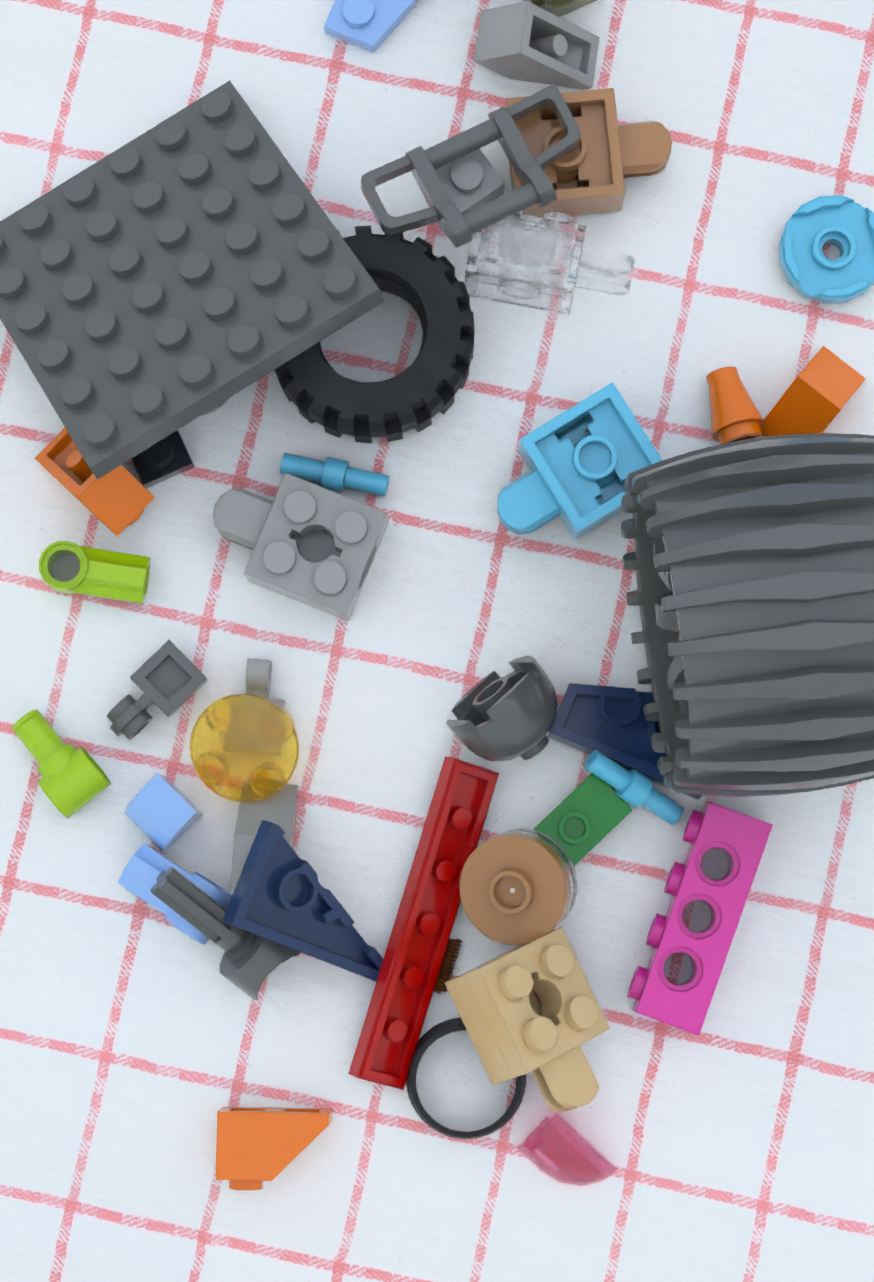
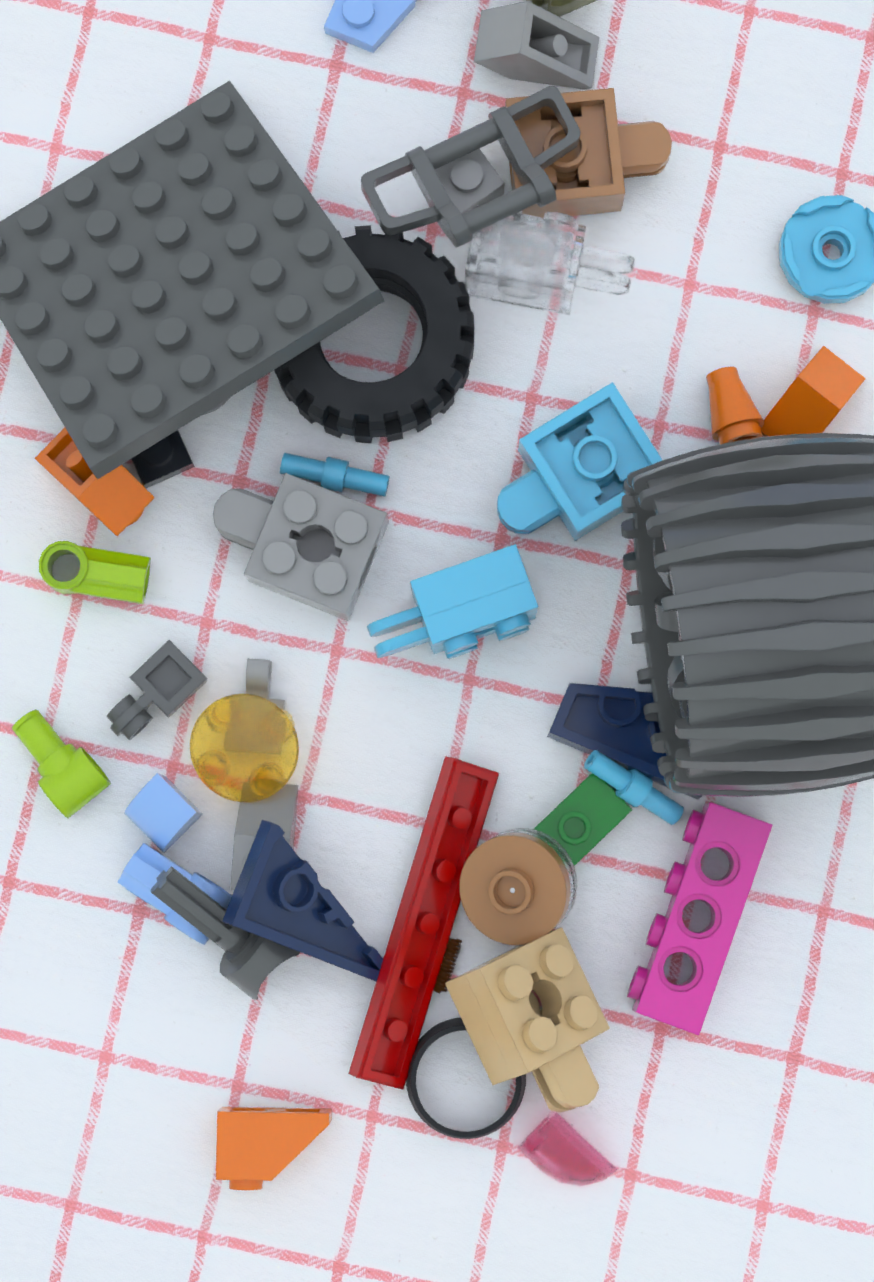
(463, 606): none -> medium azure brick
(507, 713): dark grey cylinder -> none

